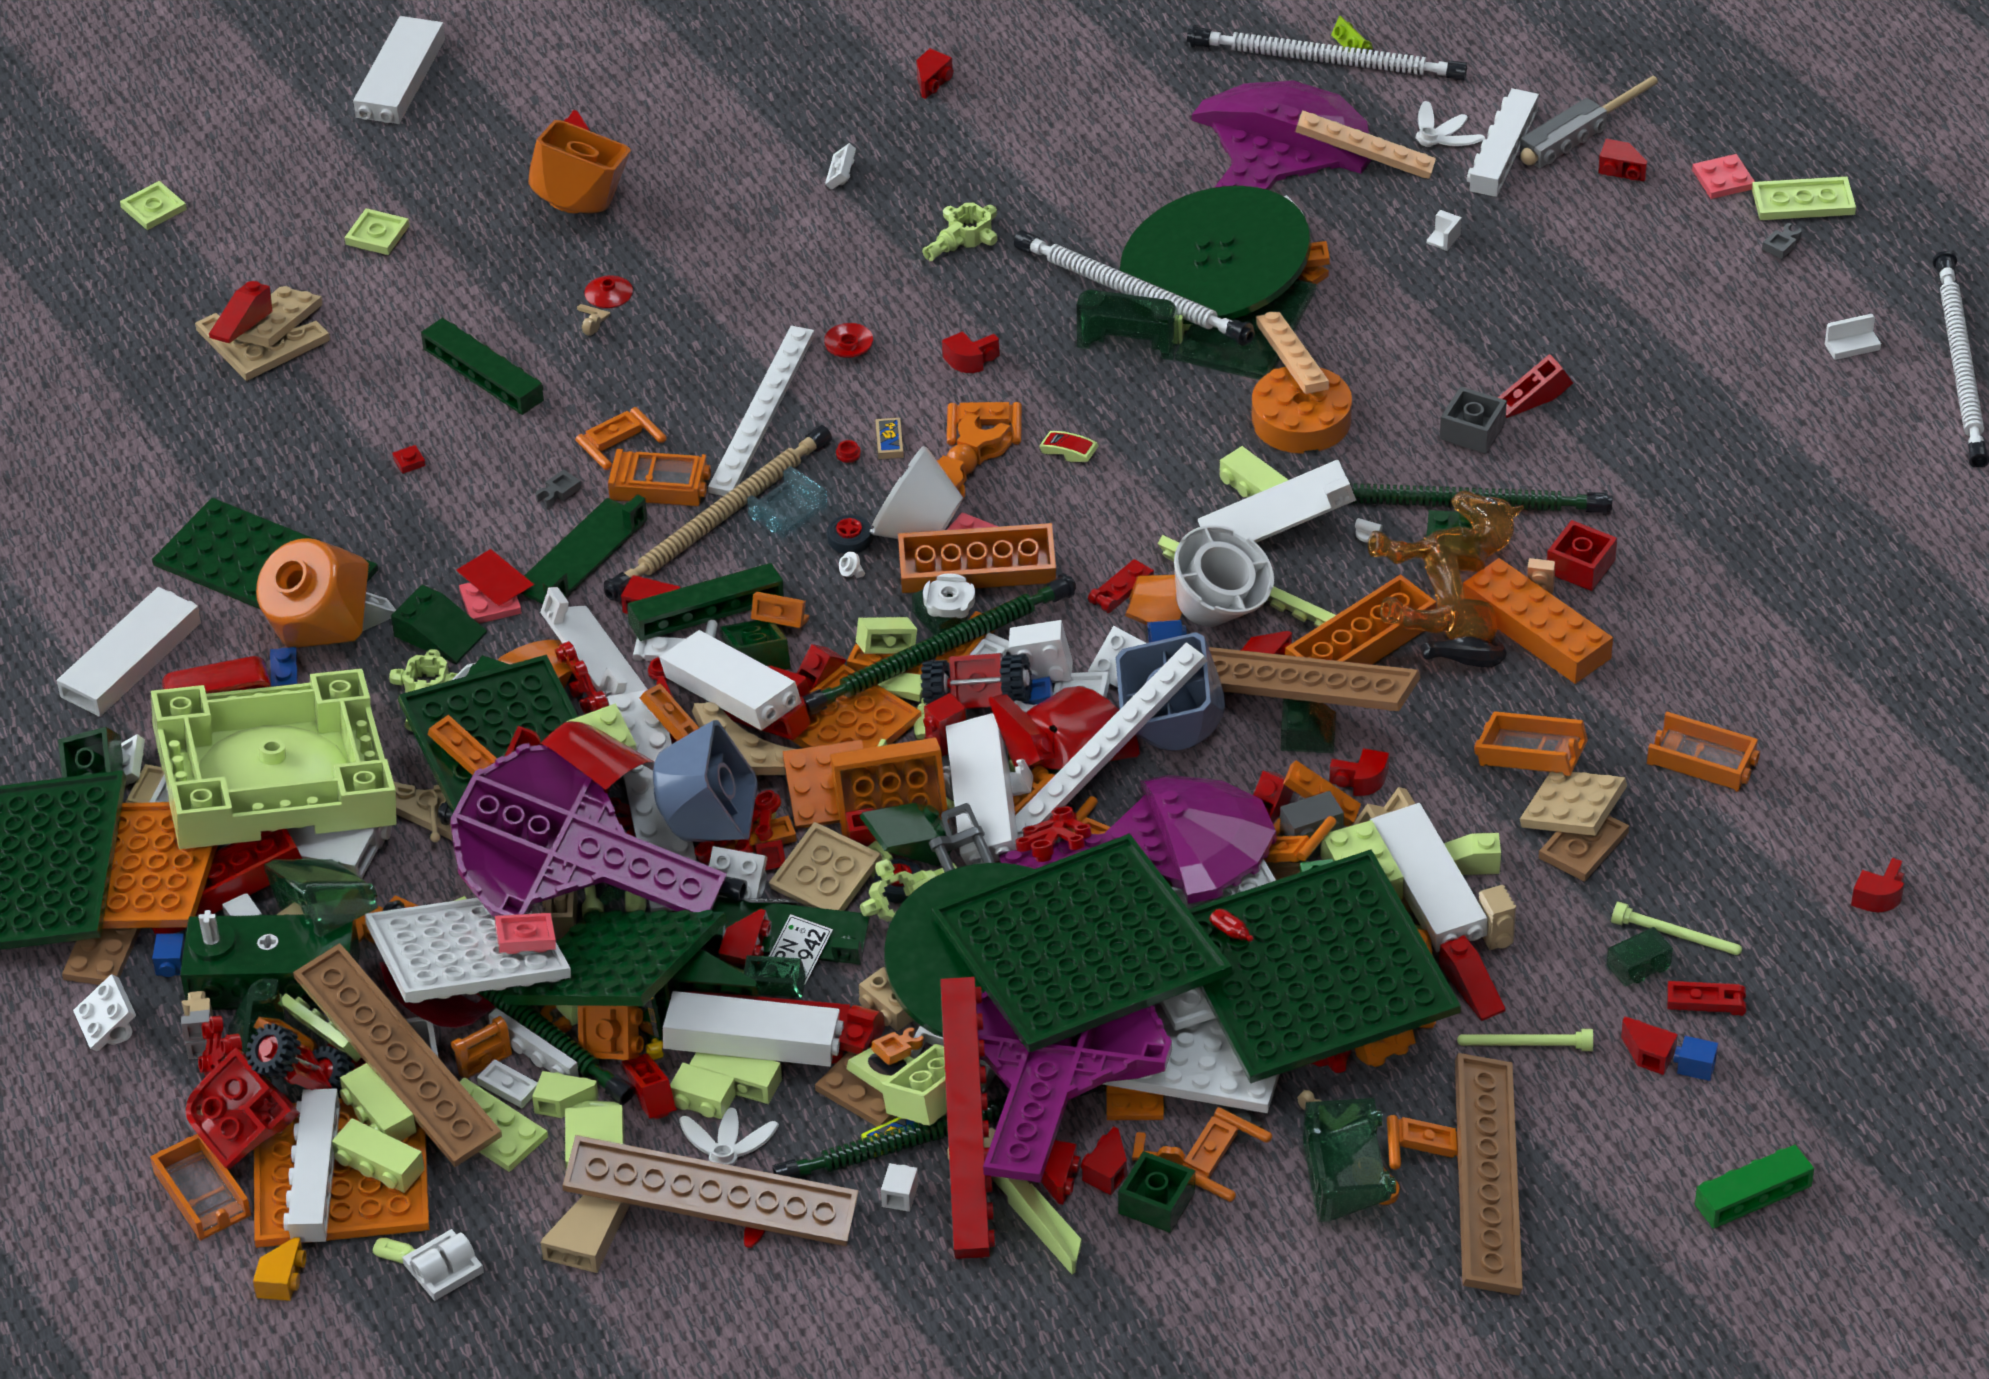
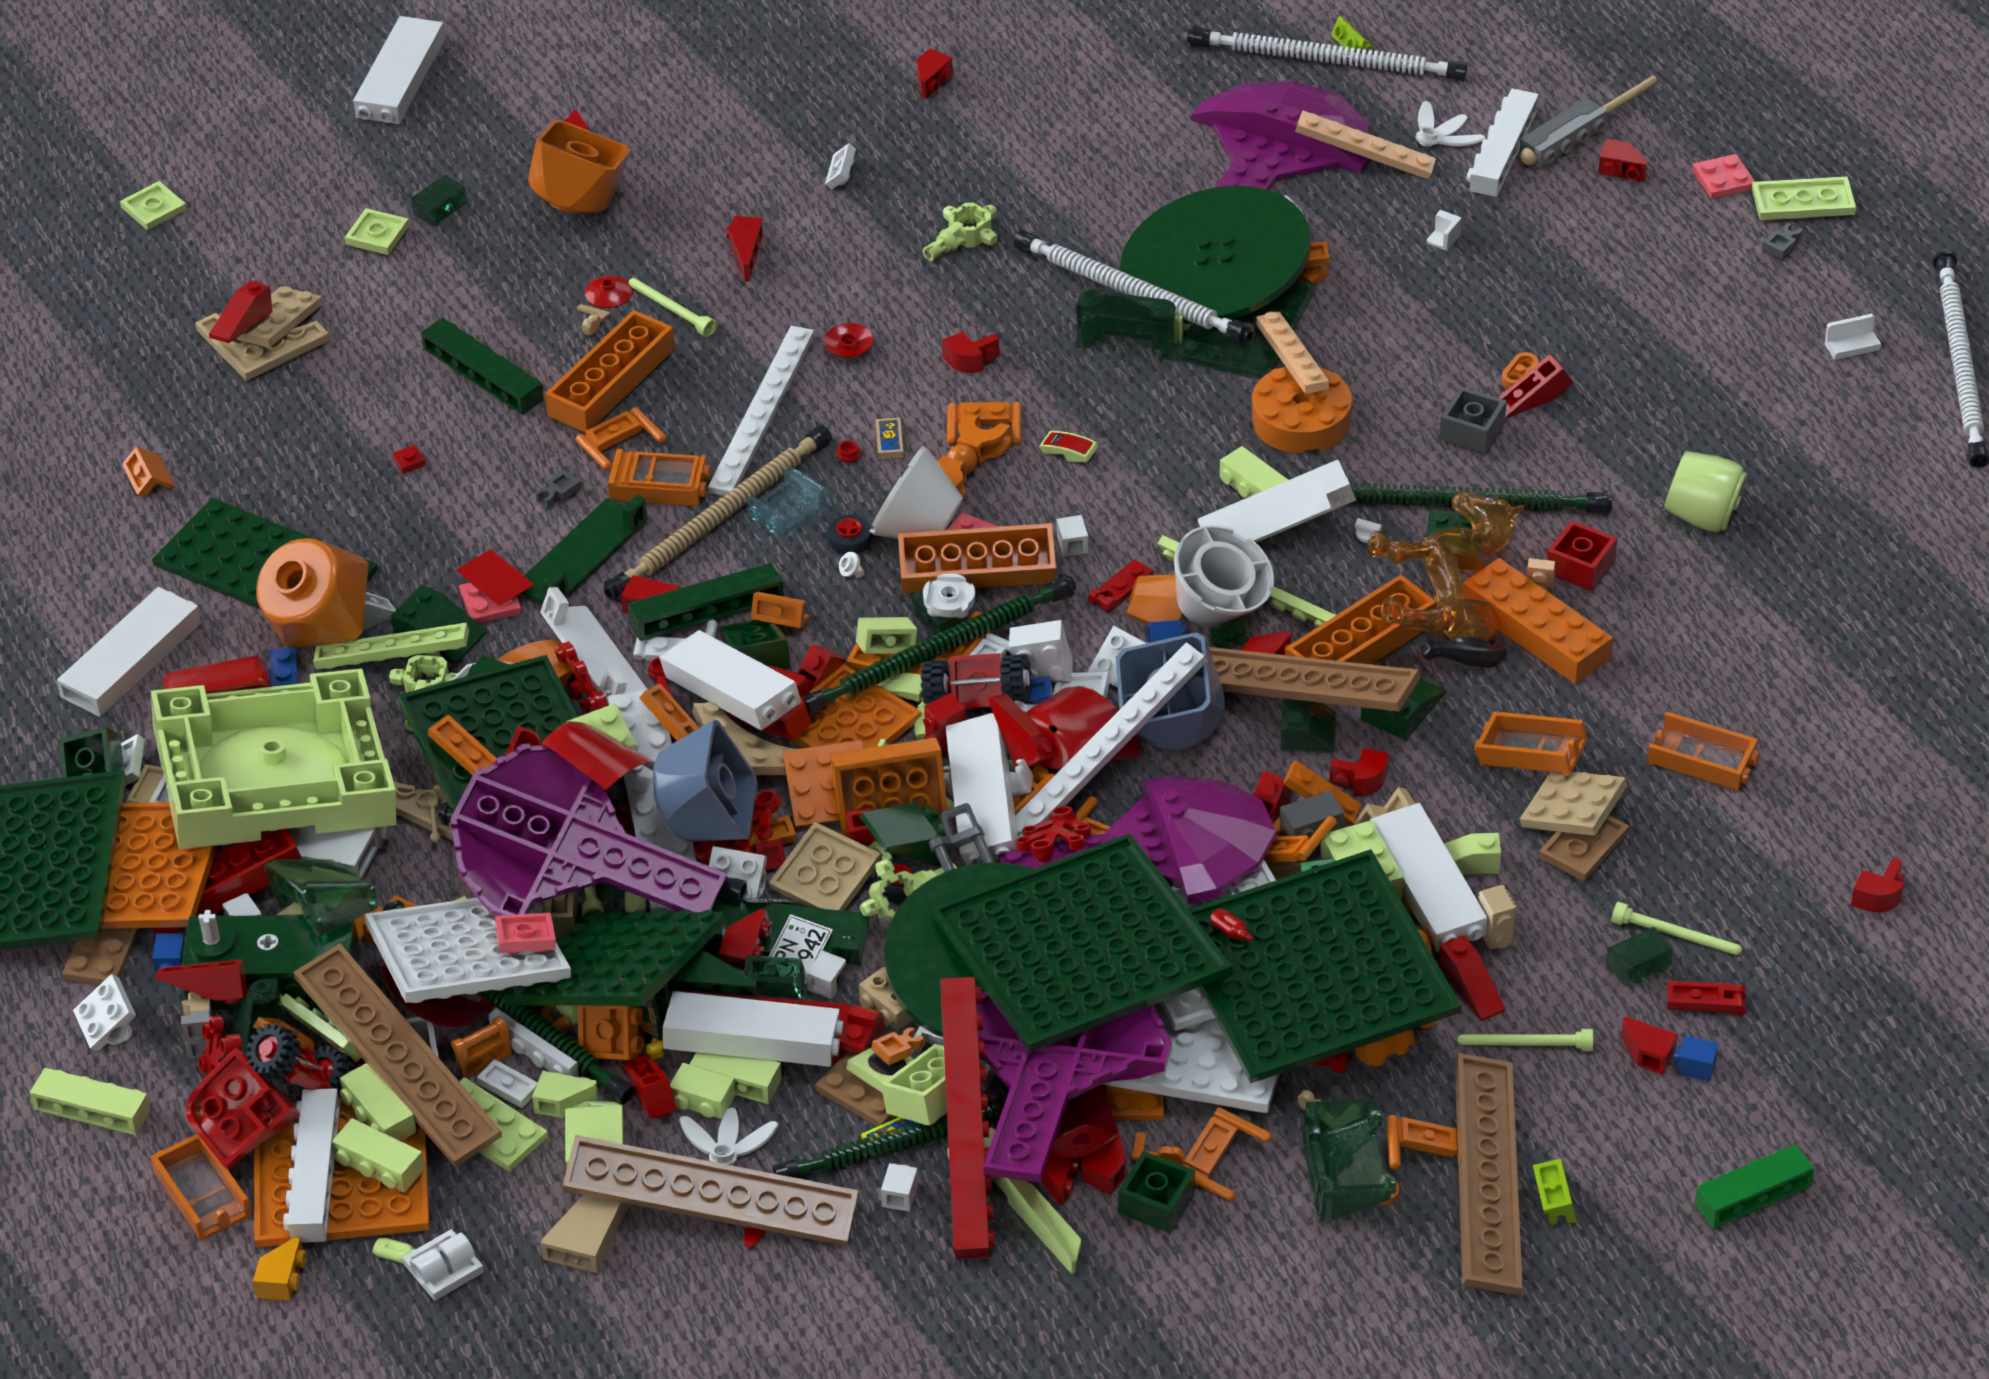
(90, 1101): none -> yellowish green brick
(145, 471): none -> orange panel
(212, 980): none -> red slope
(391, 646): none -> yellowish green plate
(439, 200): none -> clear green brick
(610, 371): none -> orange brick
(703, 324): none -> yellowish green piece
(745, 240): none -> red slope
(823, 974): none -> white panel
(1072, 535): none -> white brick
(1085, 1123): none -> dark red piece
(1235, 630): none -> dark green piece
(1413, 712): none -> dark green slope
(1516, 368): none -> orange plate
(1554, 1191): none -> lime hinge
(1706, 490): none -> yellowish green piece

